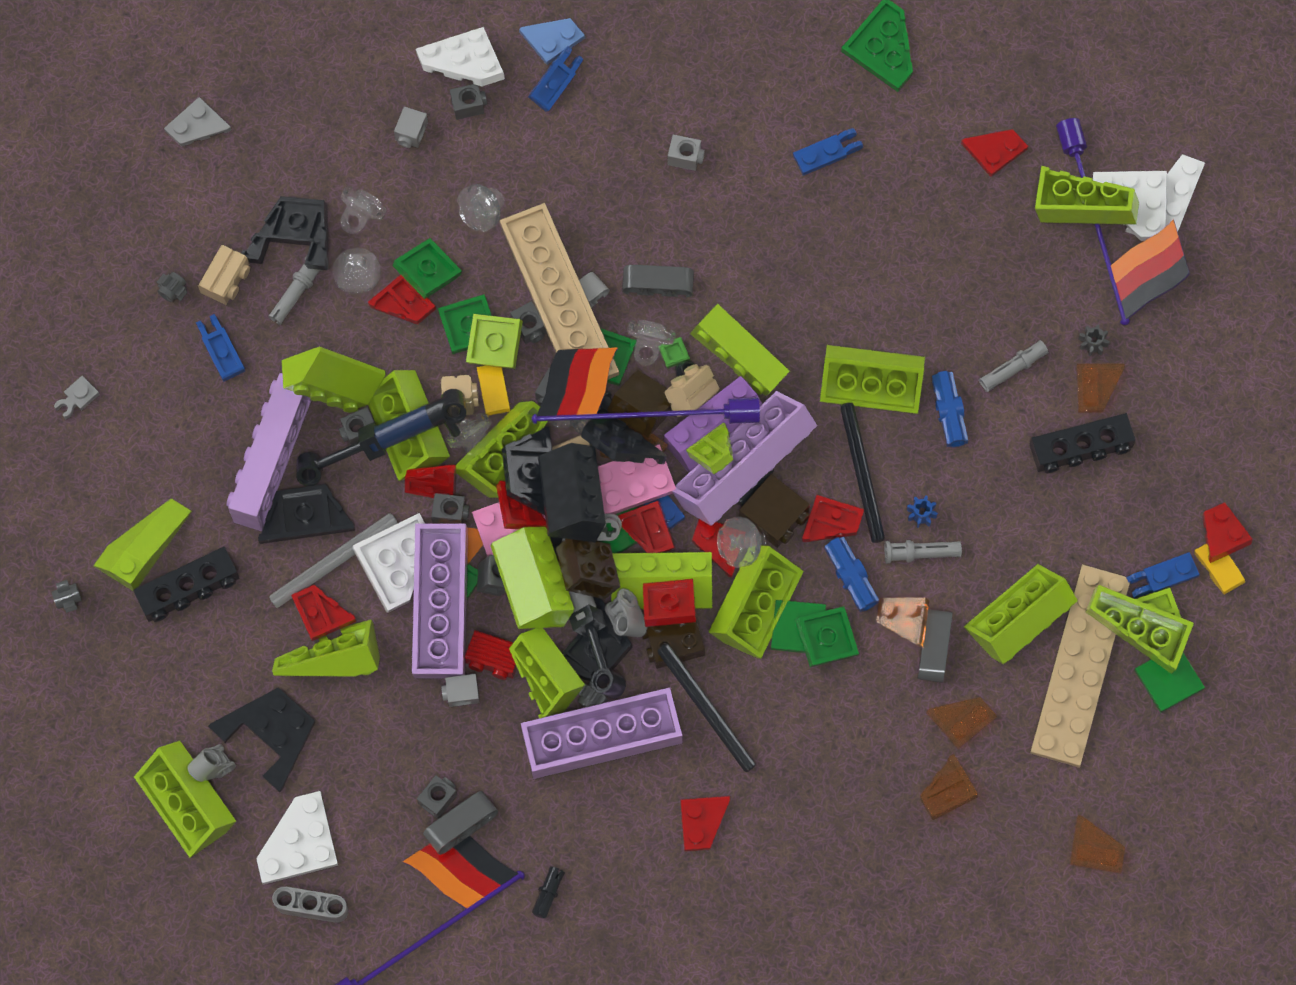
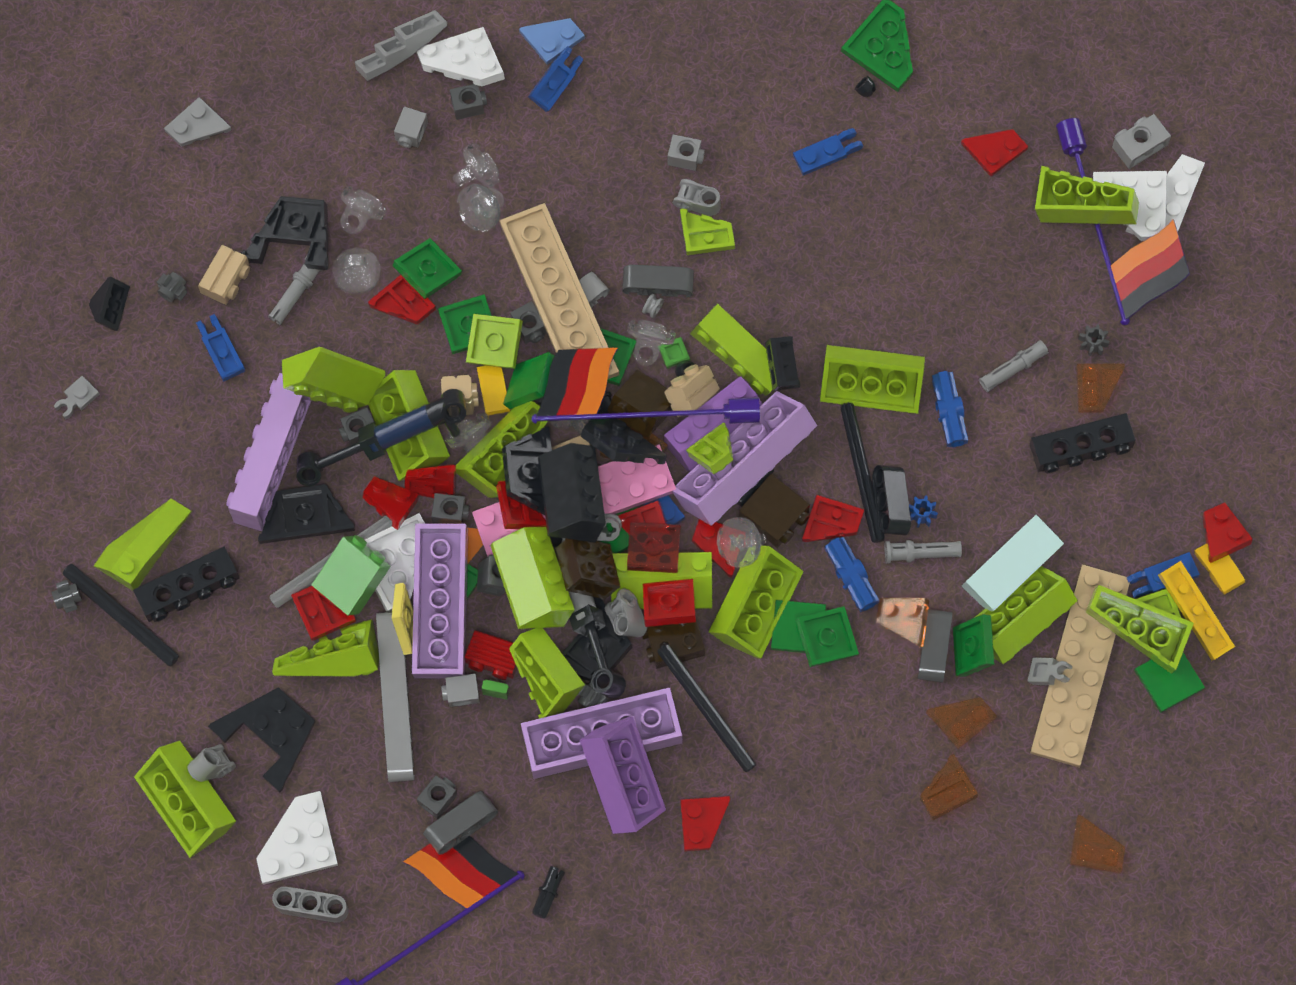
(109, 303): none -> black slope
(120, 615): none -> black axle
(351, 574): none -> bright green brick
(390, 500): none -> red wing
(394, 701): none -> light grey beam
(403, 617): none -> light yellow tile
(407, 41): none -> light grey slope
(479, 167): none -> clear tile
(495, 689): none -> bright green tile
(528, 380): none -> green tile
(623, 775): none -> medium lavender slope
(652, 305): none -> light grey bush
(653, 547): none -> clear red tile
(693, 195): none -> light grey piece
(705, 234): none -> lime wing
(782, 363): none -> black hinge
(866, 87): none -> black hinge
(891, 500): none -> black beam
(973, 645): none -> green tile
(1013, 564): none -> light aqua brick
(1045, 670): none -> light grey plate
(1133, 152): none -> light grey brick
(1197, 610): none -> yellow plate

